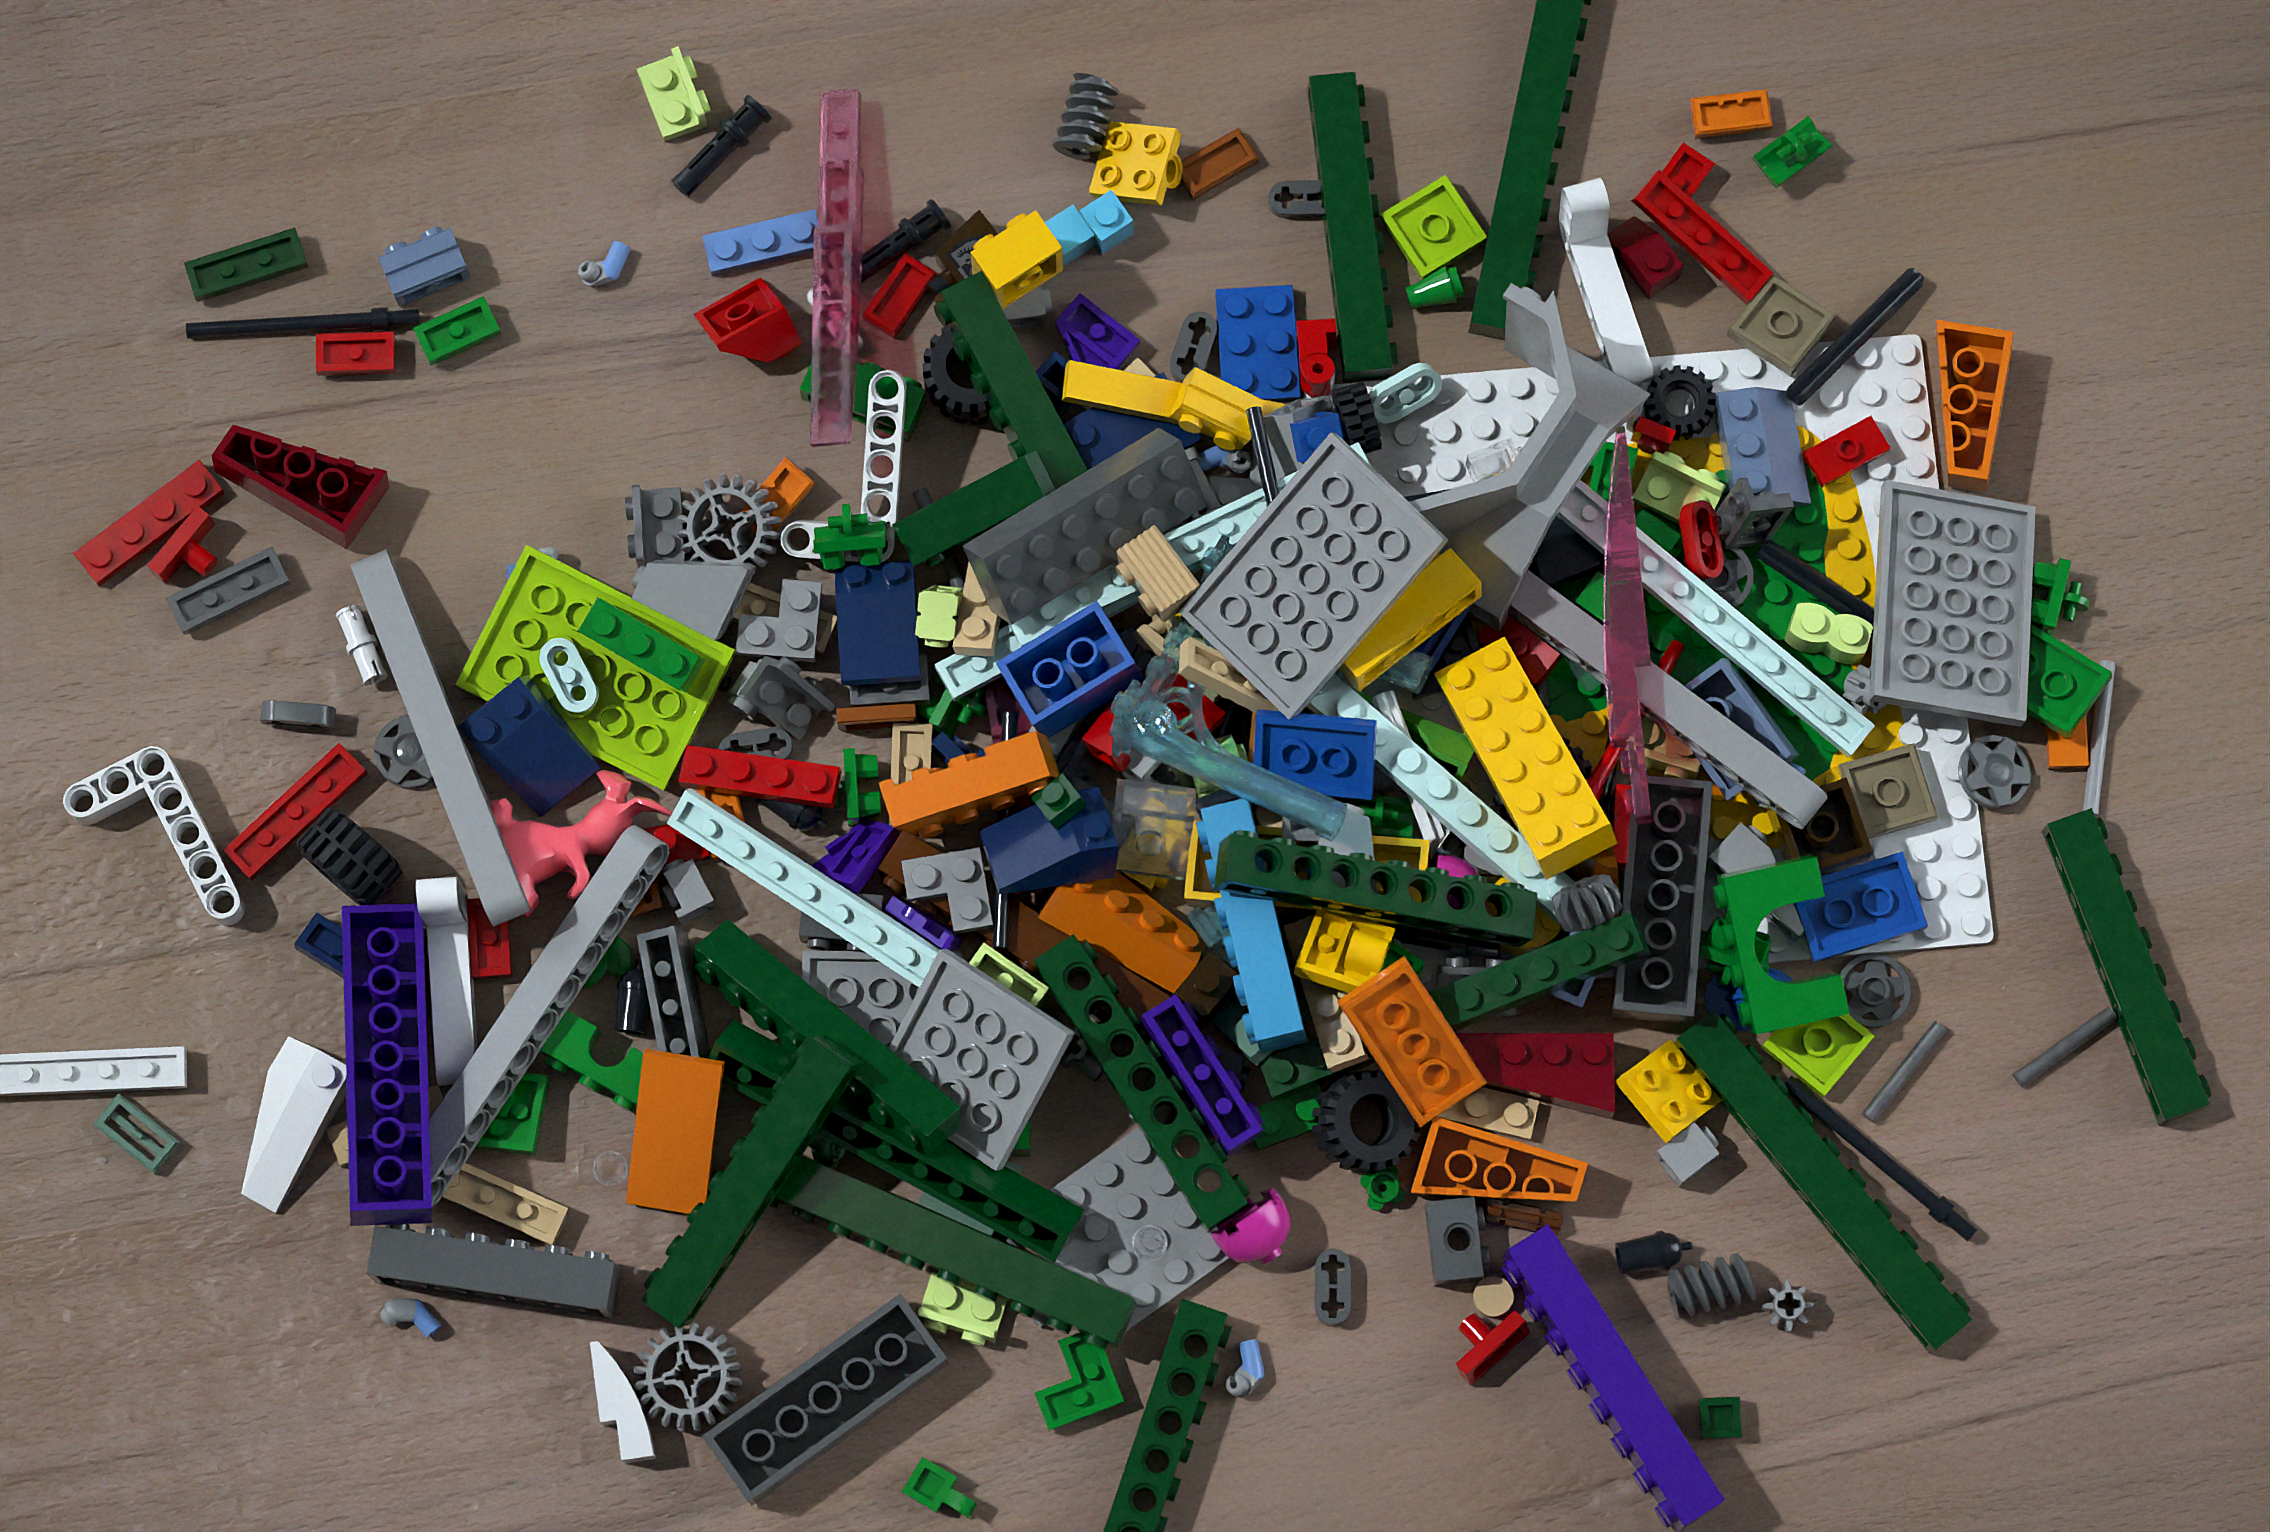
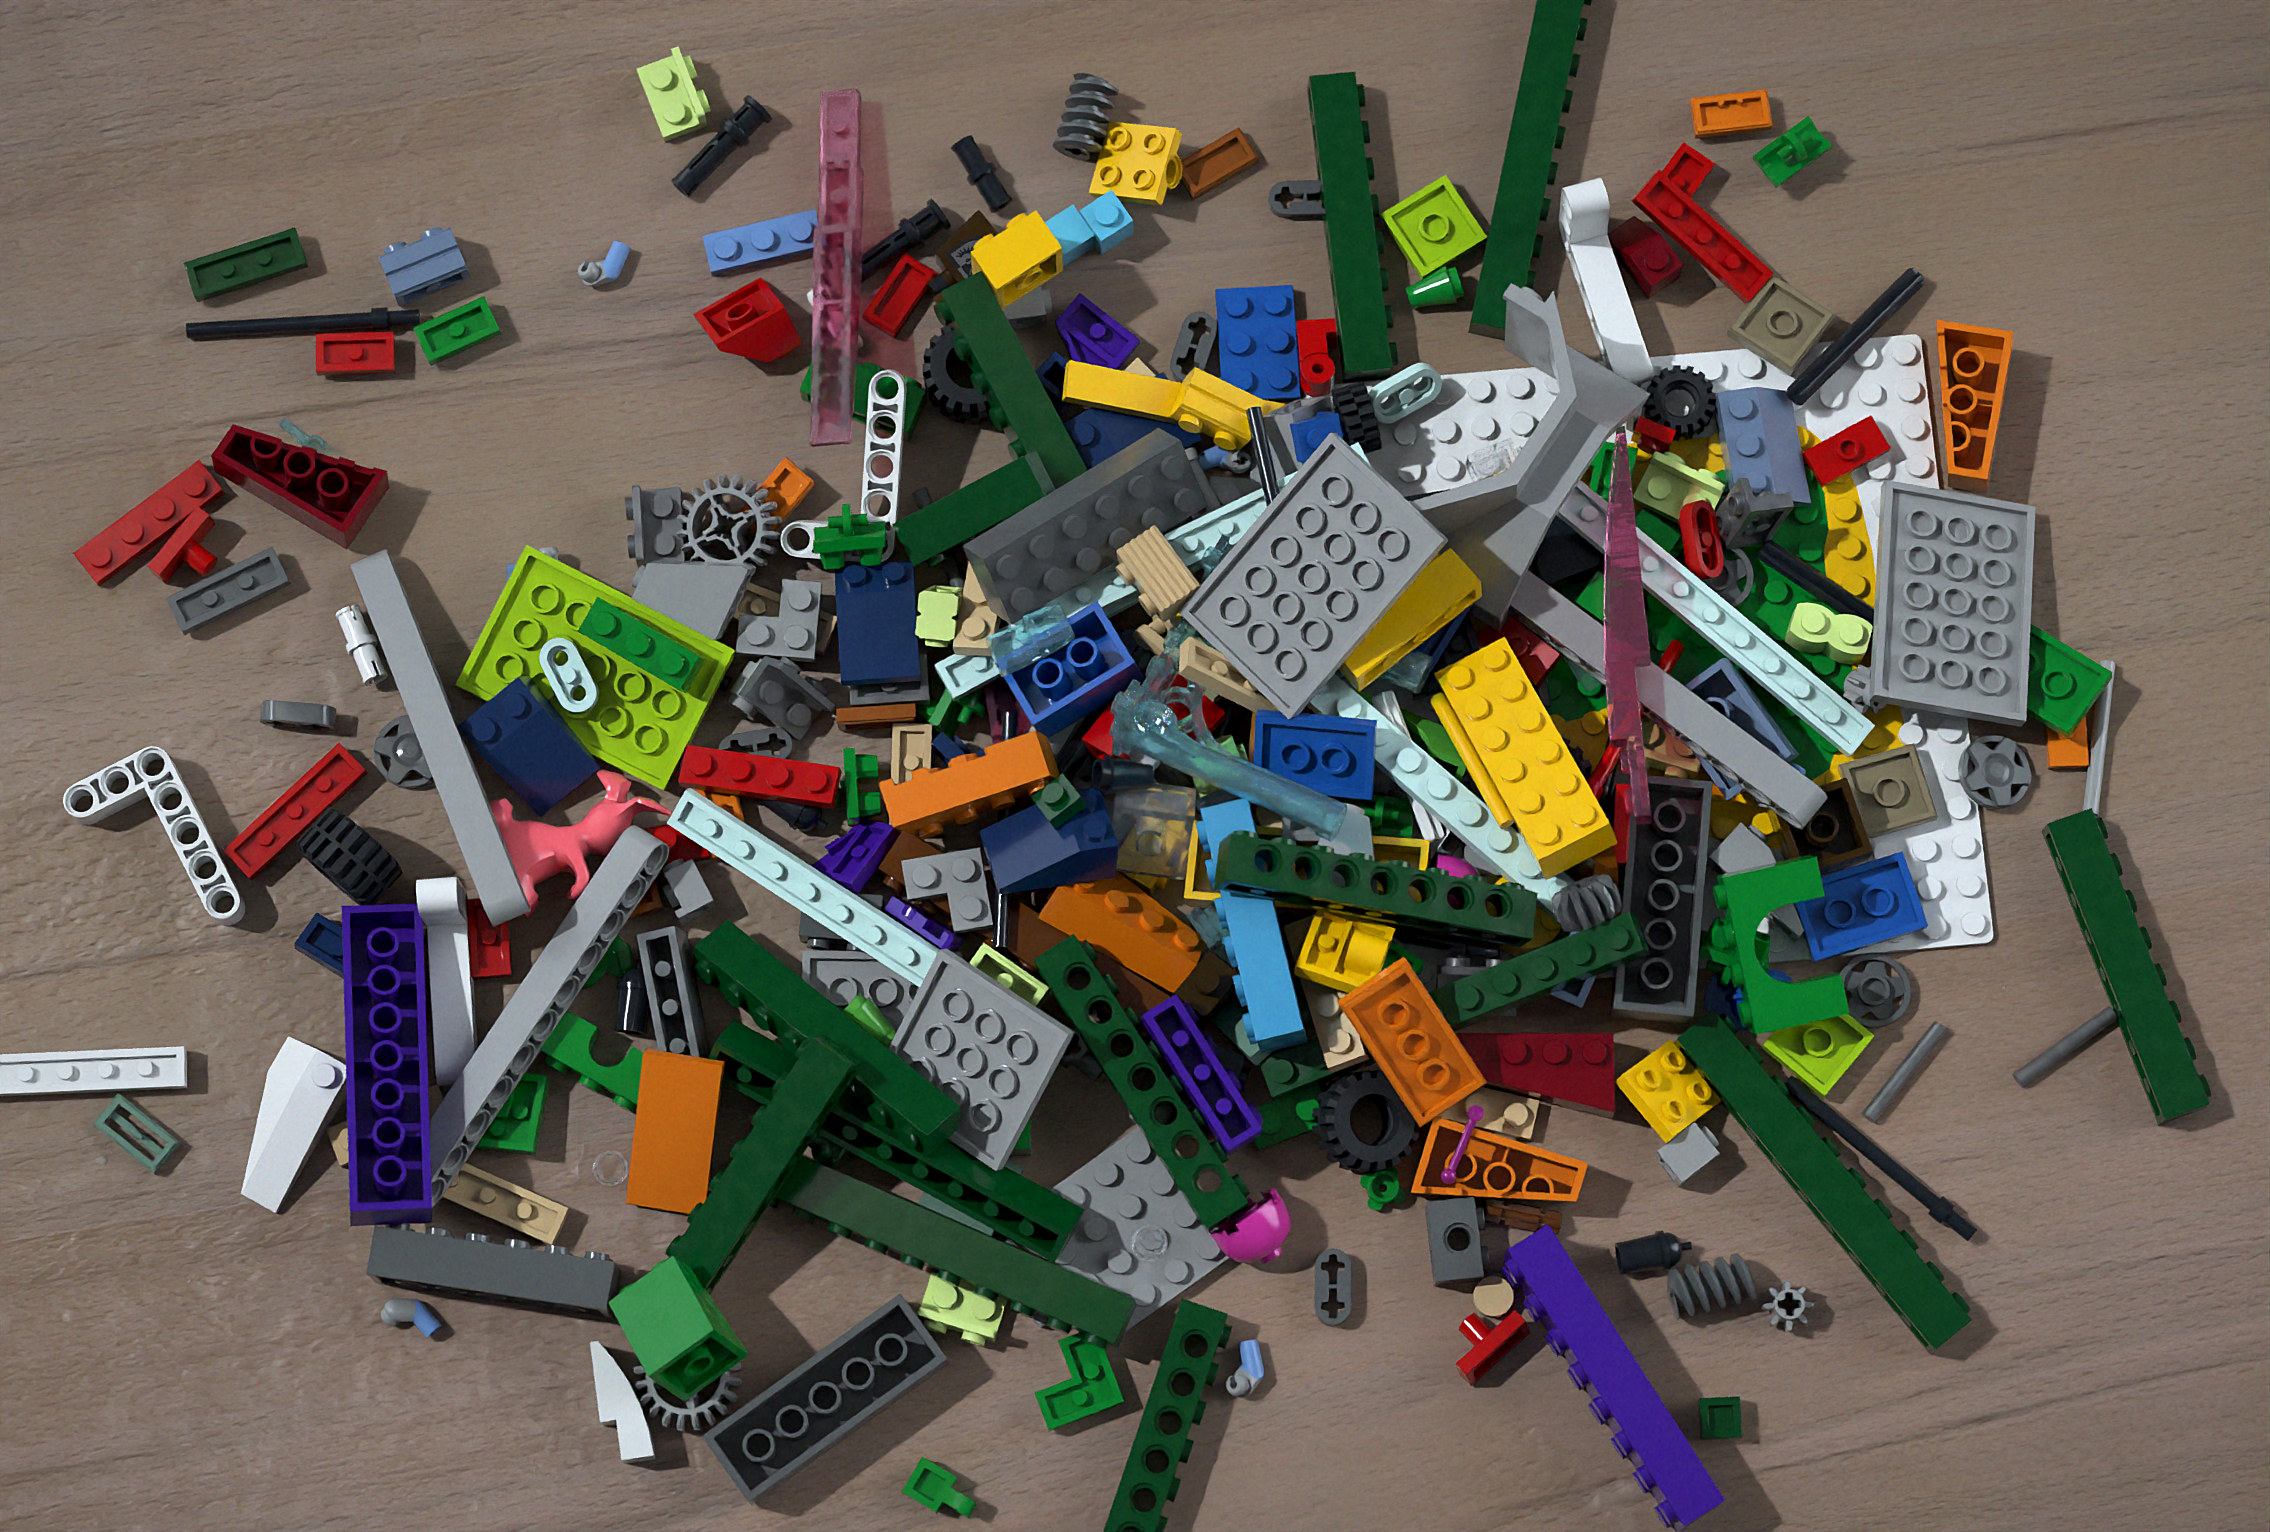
(301, 437): none -> clear light blue hand
(677, 1329): none -> green slope
(870, 1018): none -> bright green cone
(981, 174): none -> black pin
(1031, 641): none -> clear light blue slope
(1119, 775): none -> black cone
(1471, 761): none -> yellow bar
(1475, 1114): none -> magenta hinge
(2054, 578): green hips -> none

